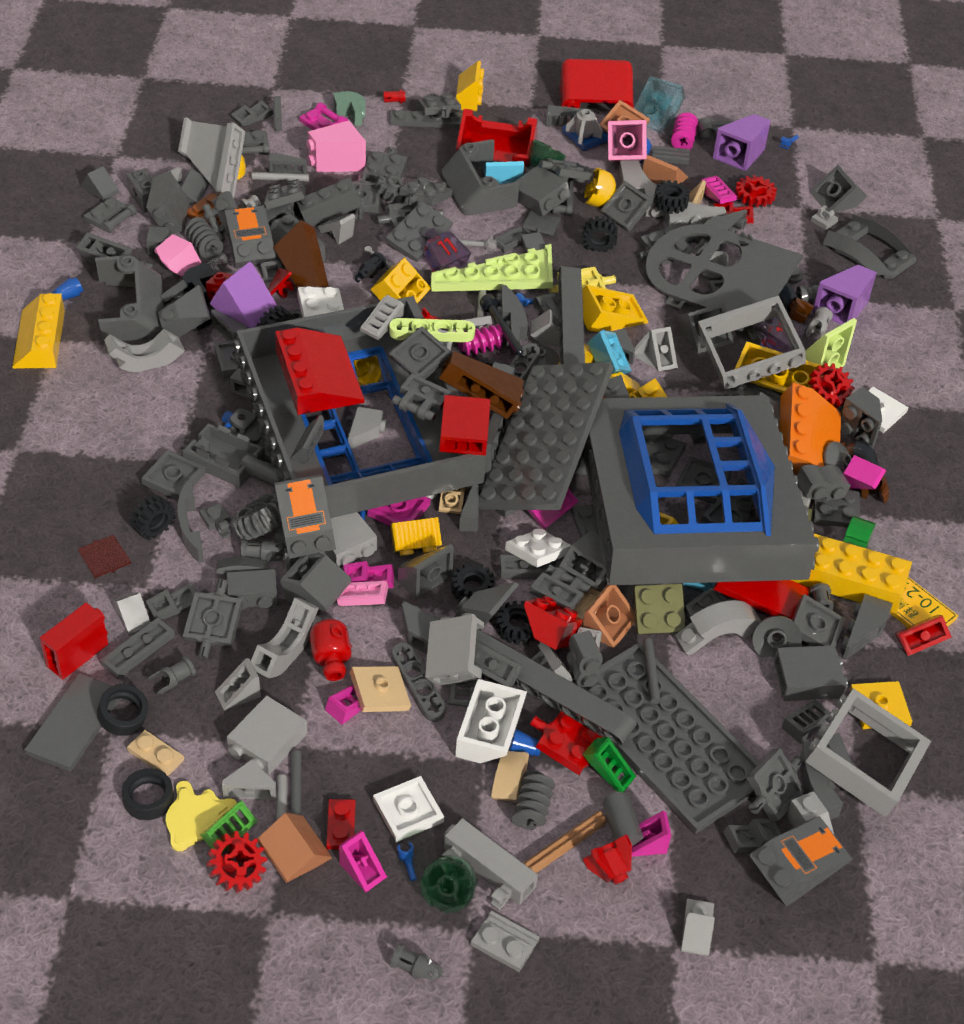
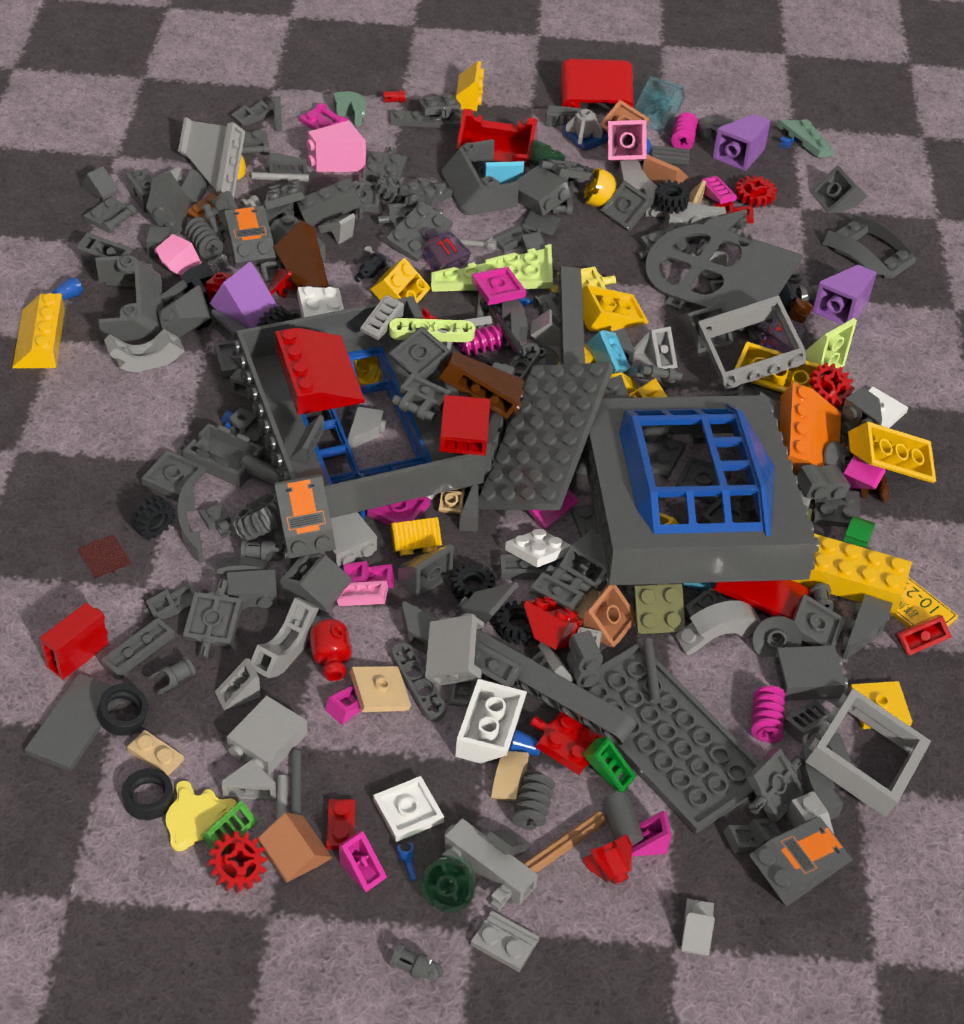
(131, 612): slope -> none
(498, 285): none -> dark pink plate
(507, 841): none -> dark grey tile
(599, 225): black tyre -> none
(651, 372): none -> dark grey plate
(768, 714): none -> dark pink piece
(808, 134): none -> sand green wing
(820, 322): light grey piece -> none
(824, 218): light grey tile -> none
(893, 451): none -> yellow slope

